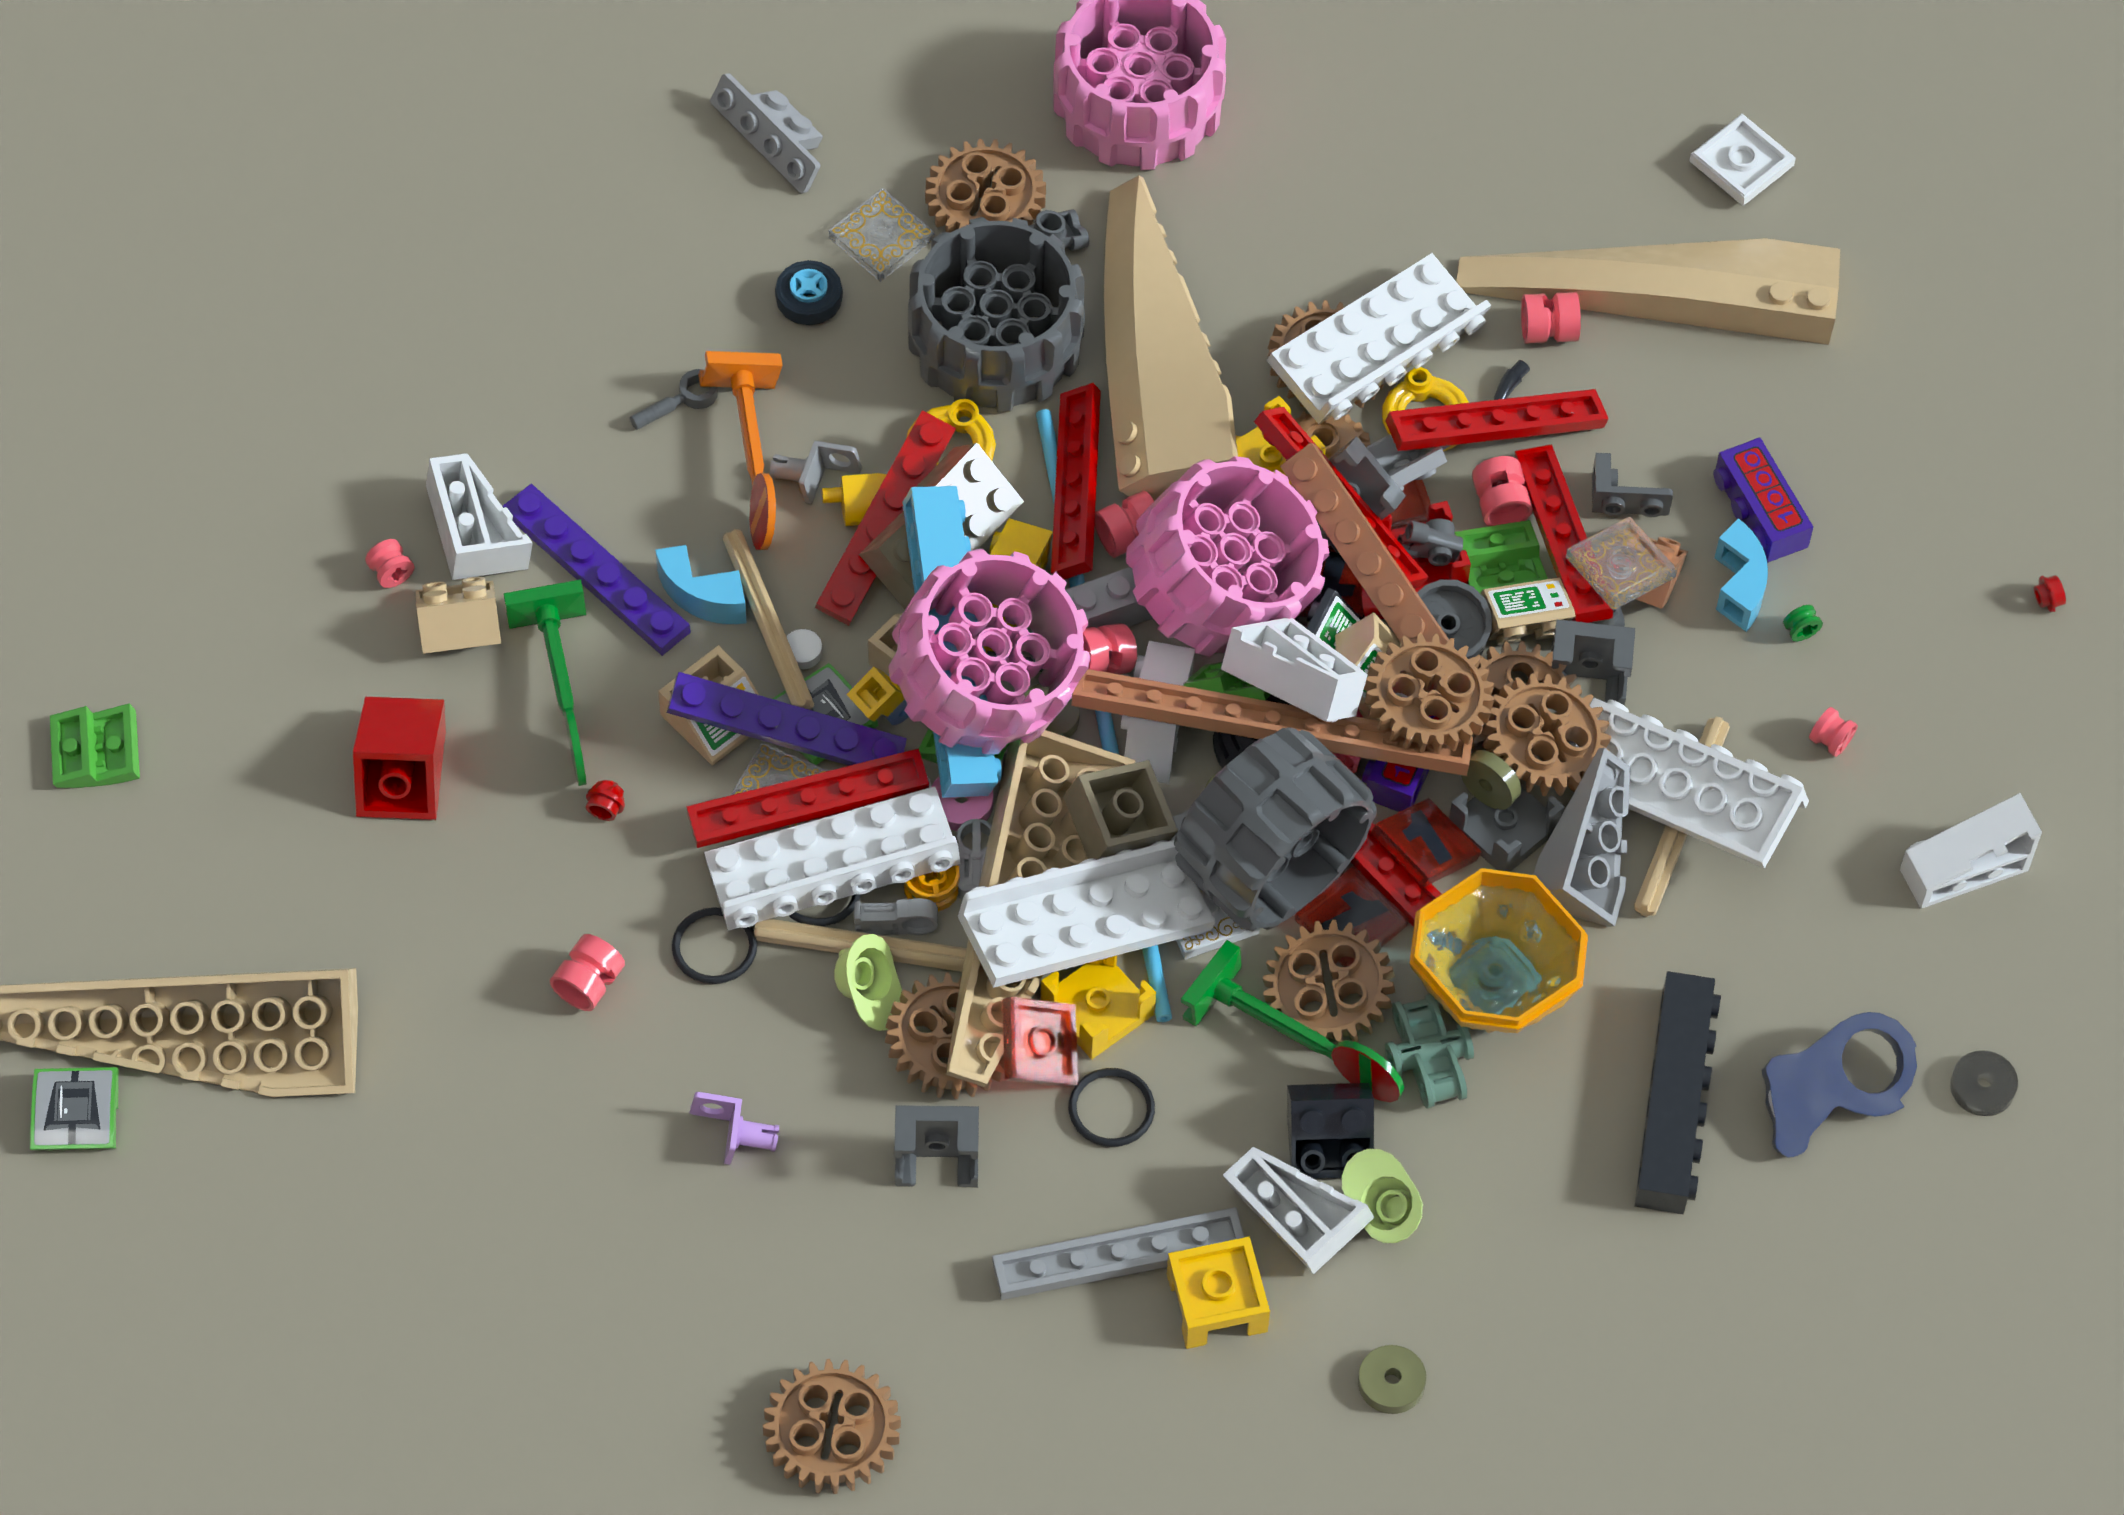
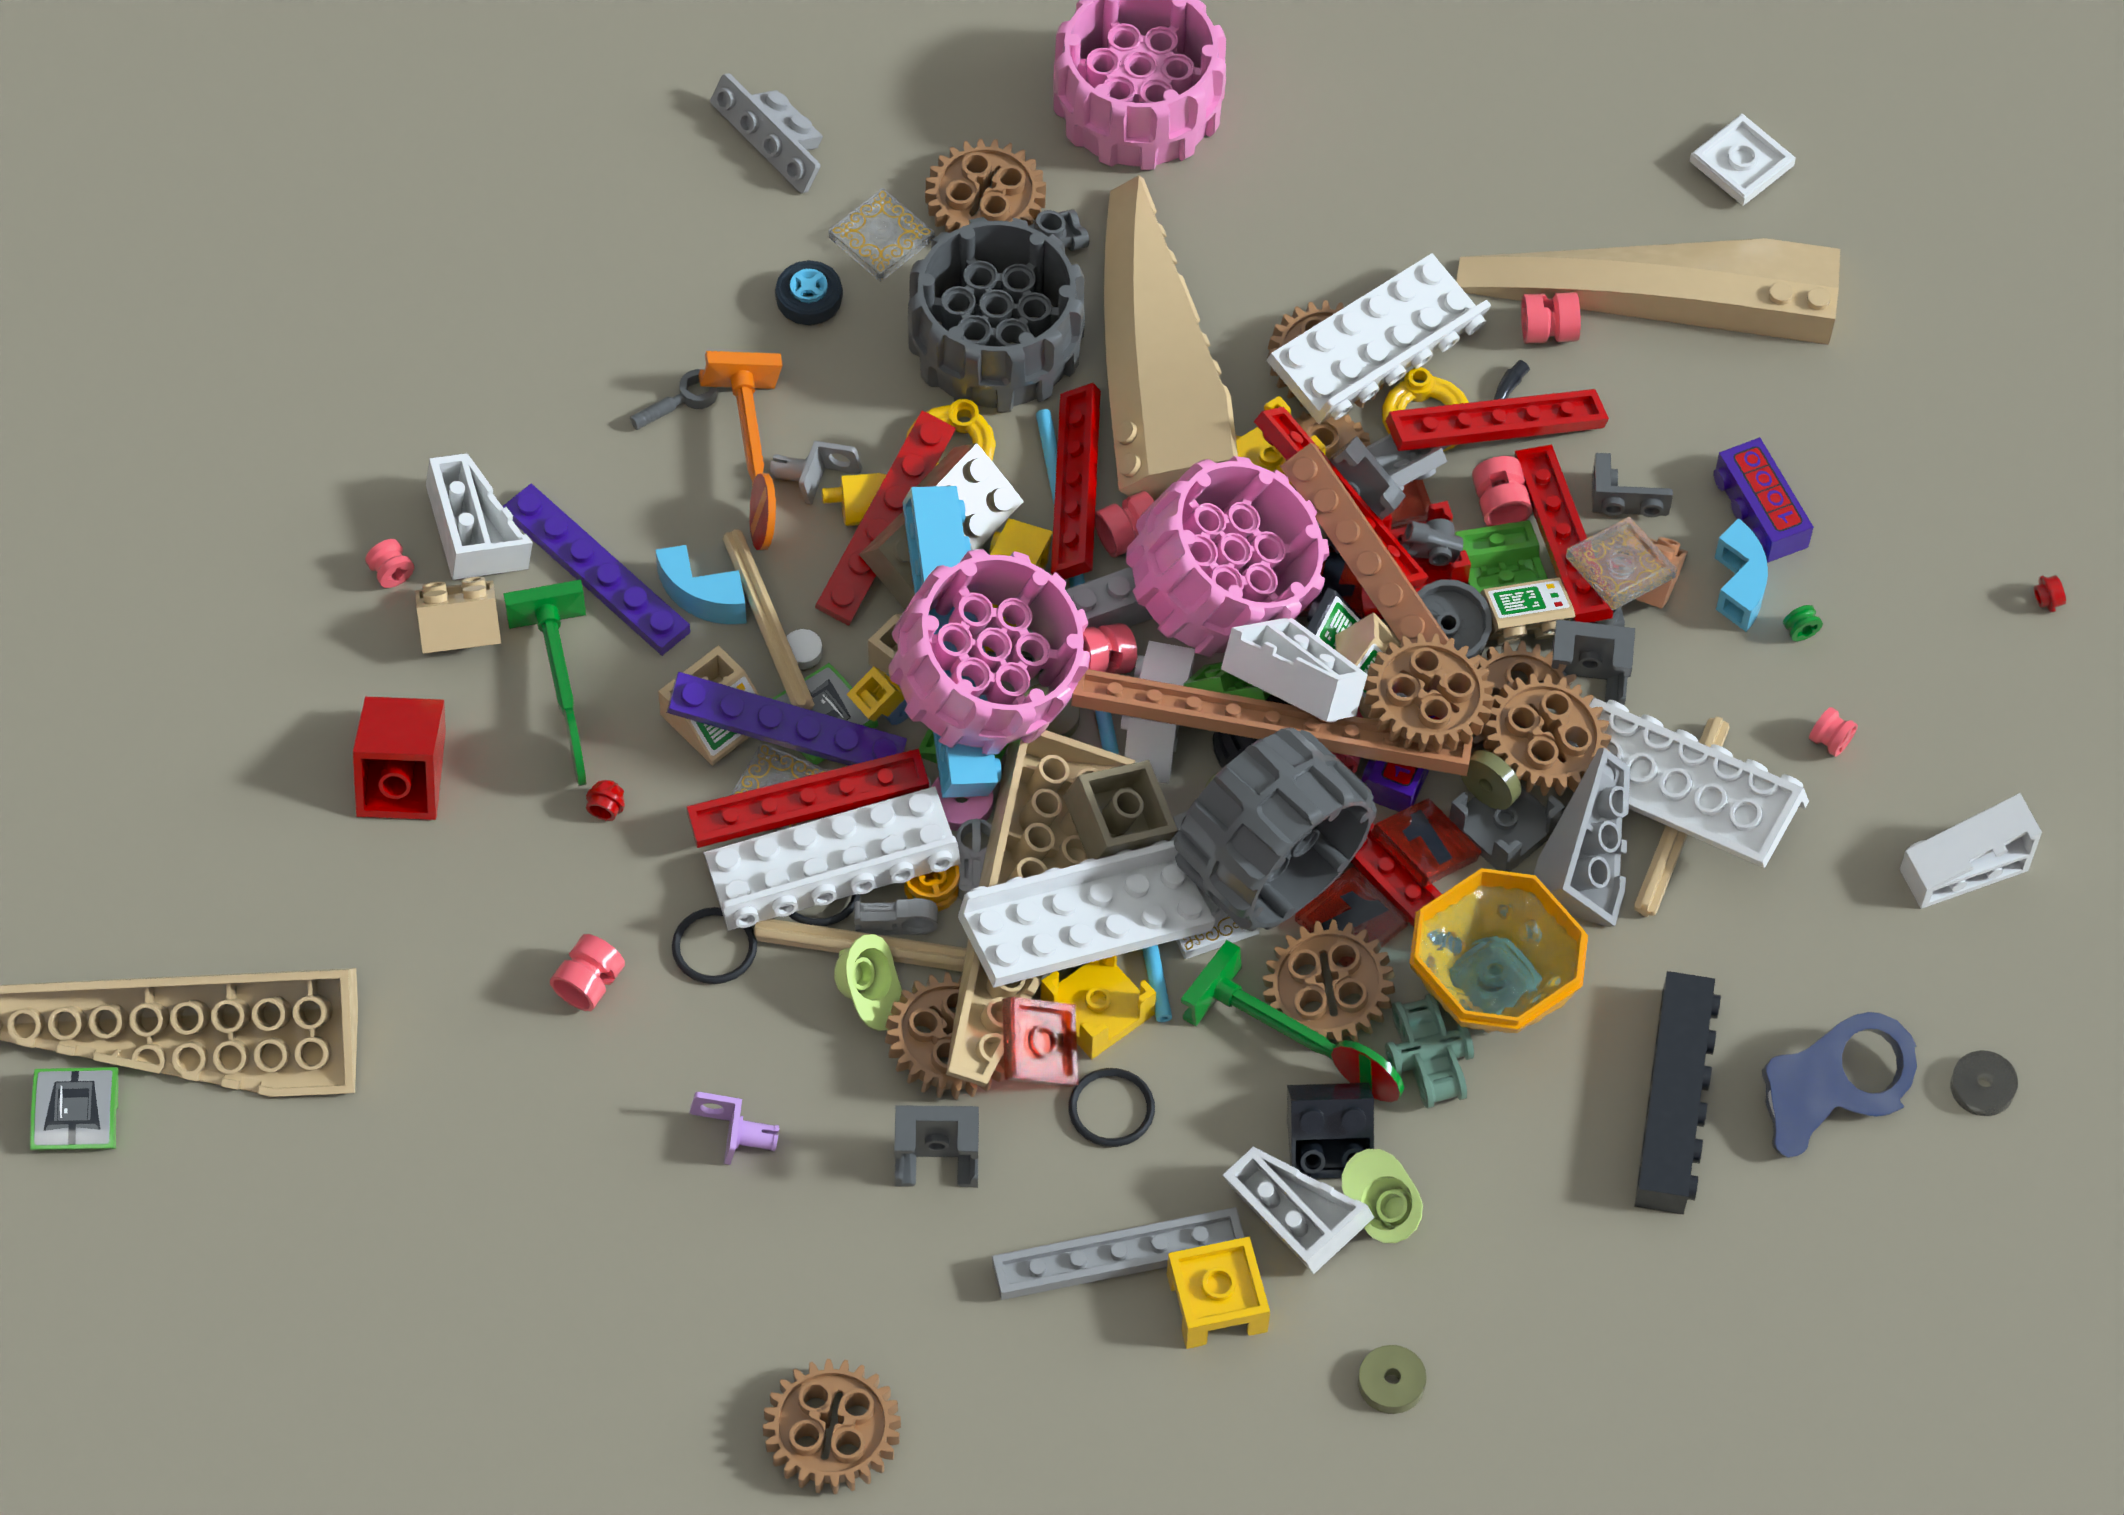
(94, 747): bright green slope -> none

